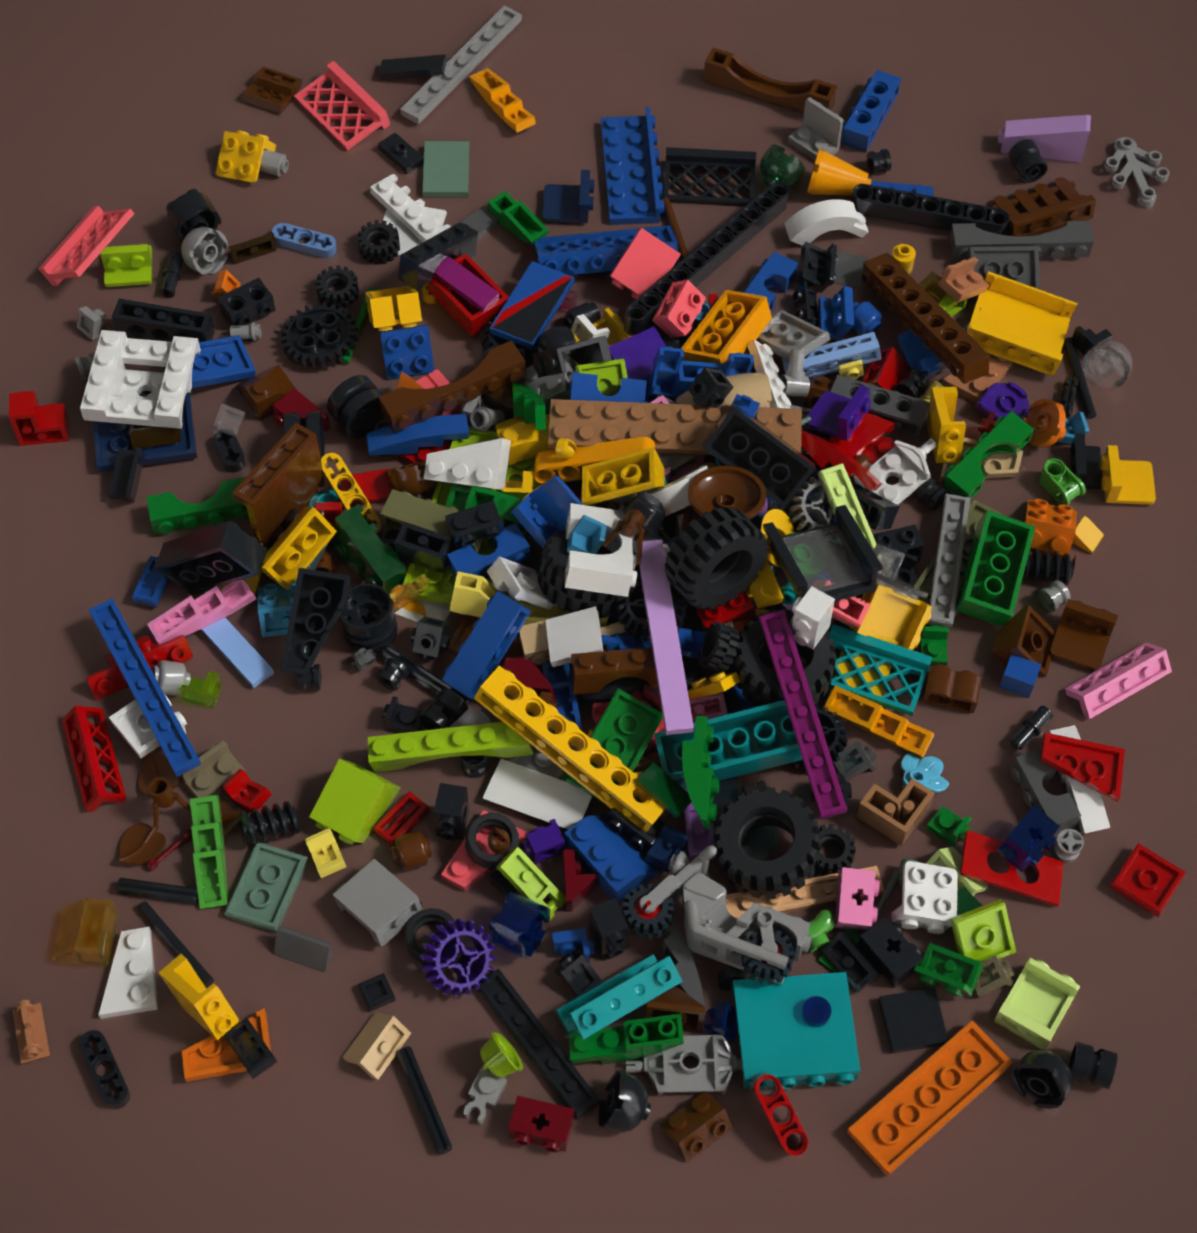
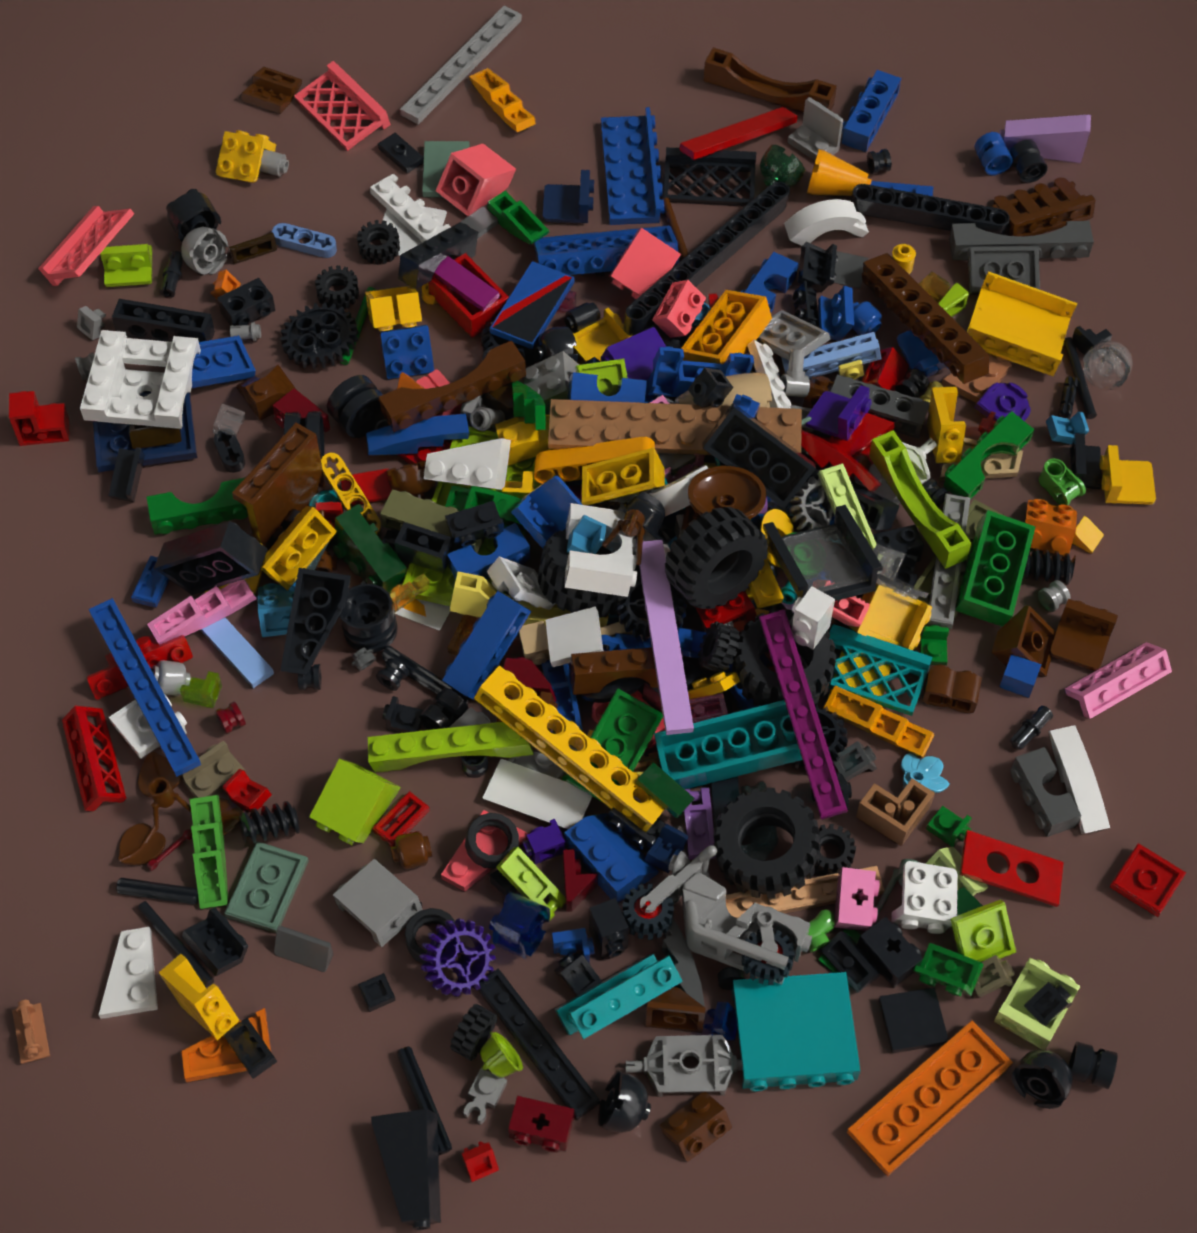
(86, 932): clear yellow slope -> none
(119, 1083): black beam -> none
(216, 942): none -> black bracket
(230, 717): none -> dark red wheel
(325, 853): light yellow bracket -> none
(377, 1044): tan panel -> none
(412, 67): black tile -> none
(412, 1164): none -> black slope
(430, 637): black brick -> none
(451, 811): black brick -> none
(473, 1032): none -> black tyre
(474, 178): none -> coral slope
(480, 1161): none -> red tile
(495, 844): reddish brown hinge -> none
(565, 448): yellow hinge -> none
(585, 329): white bracket -> none
(587, 351): black panel -> none
(628, 1042): green slope -> none
(697, 772): green slope -> none
(738, 133): none -> red tile
(790, 1124): red beam -> none
(816, 1011): clear blue tile -> none
(939, 531): none -> lime arch
(962, 281): nougat bracket -> none
(993, 153): none -> blue wheel
(1028, 839): clear blue brick -> none
(1048, 1003): none -> black bracket
(1055, 422): orange plate -> none
(1072, 840): light grey wheel -> none
(1086, 762): red wing -> none
(1128, 149): light grey plant -> none

